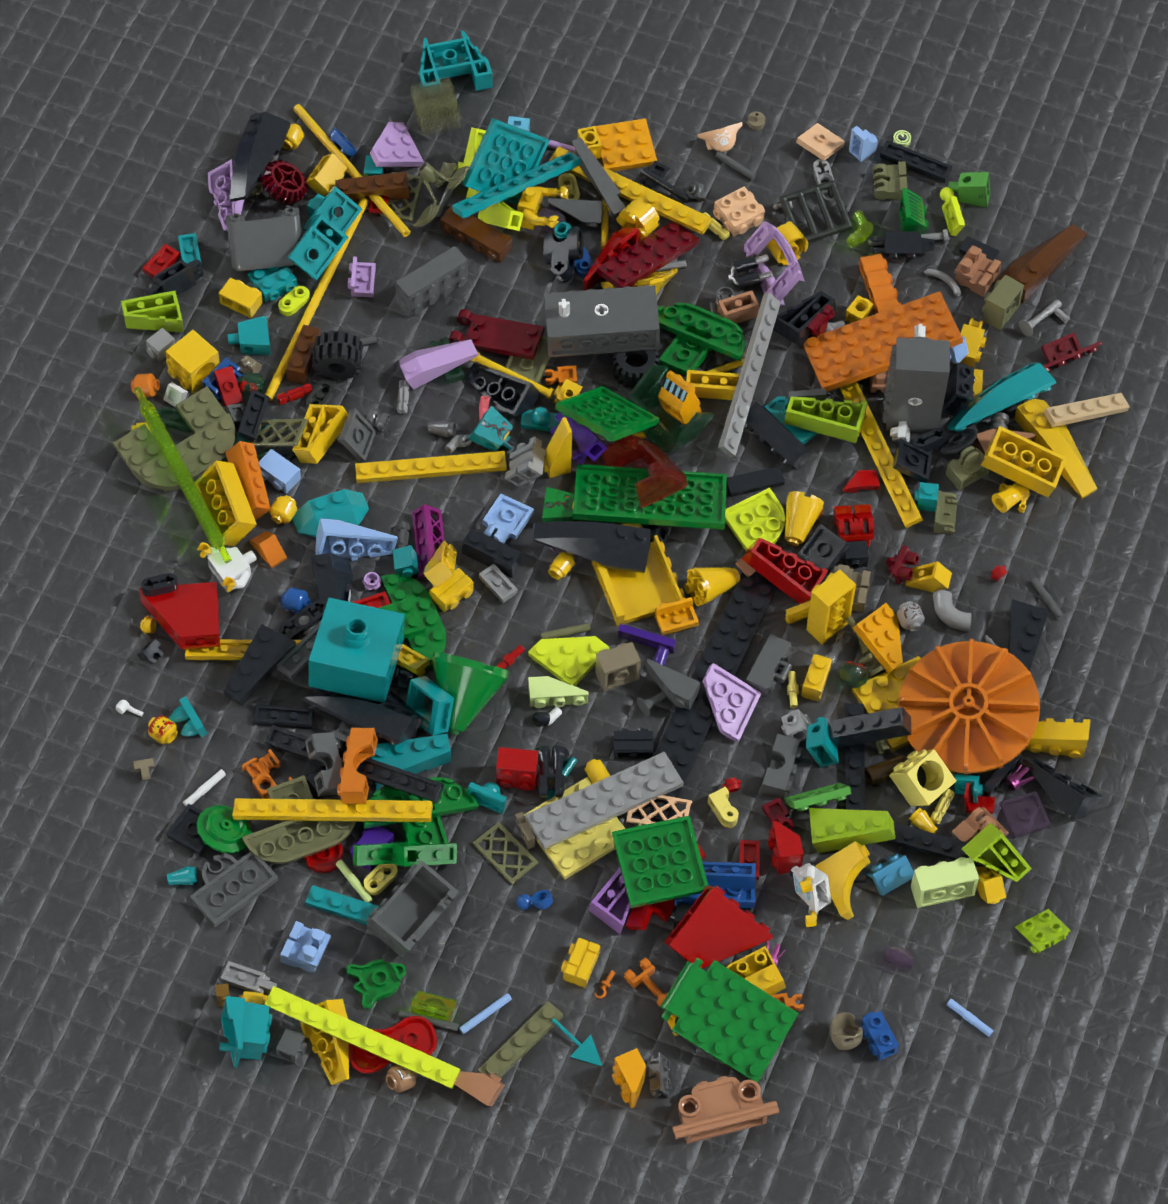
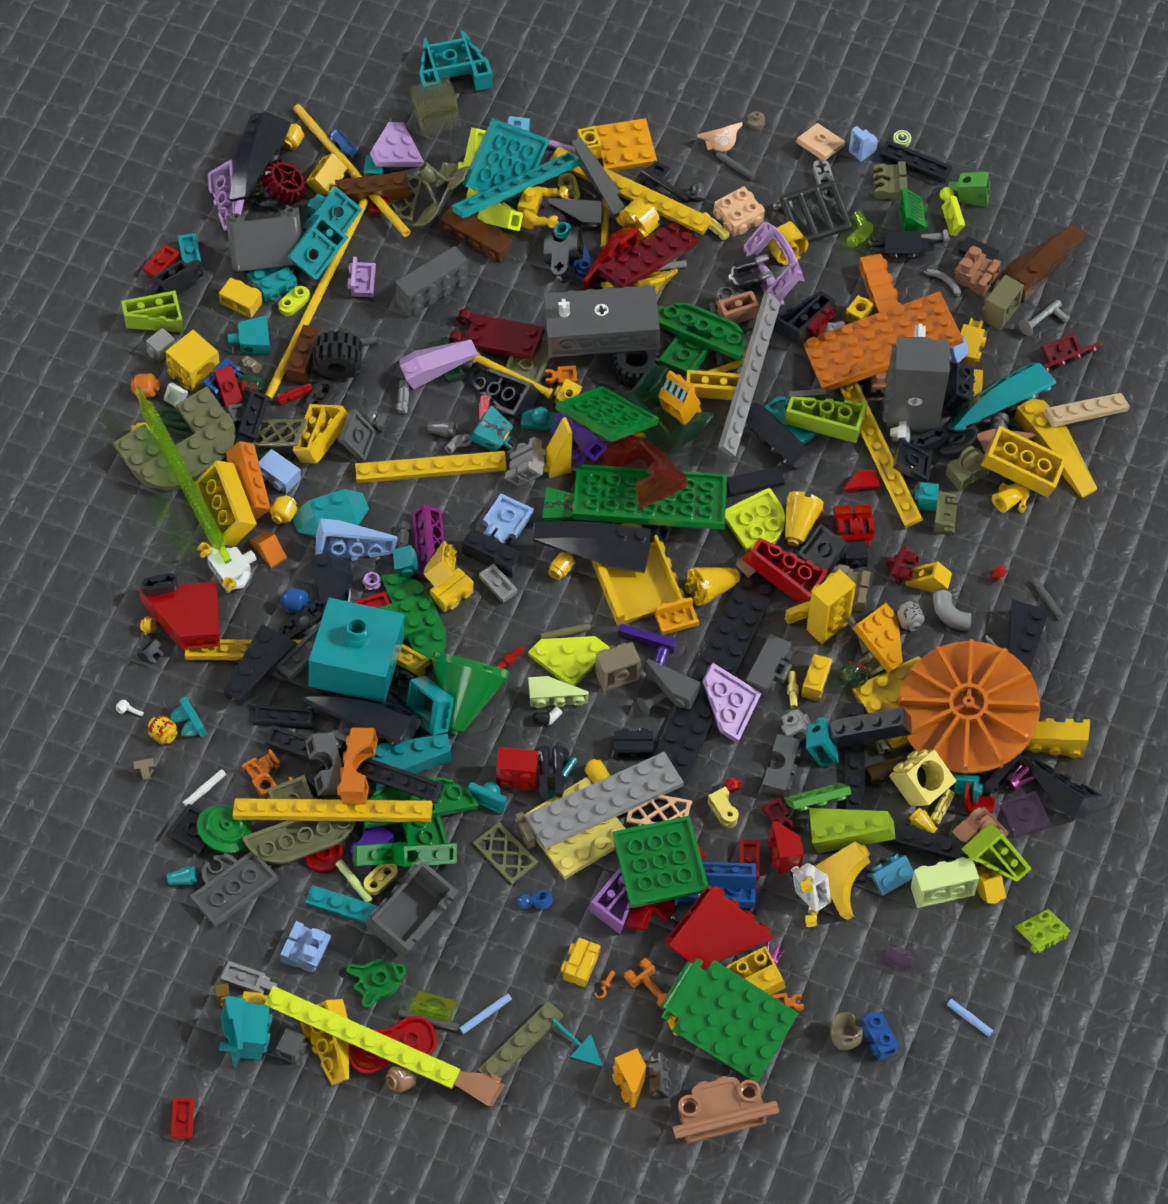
(182, 1119): none -> red plate

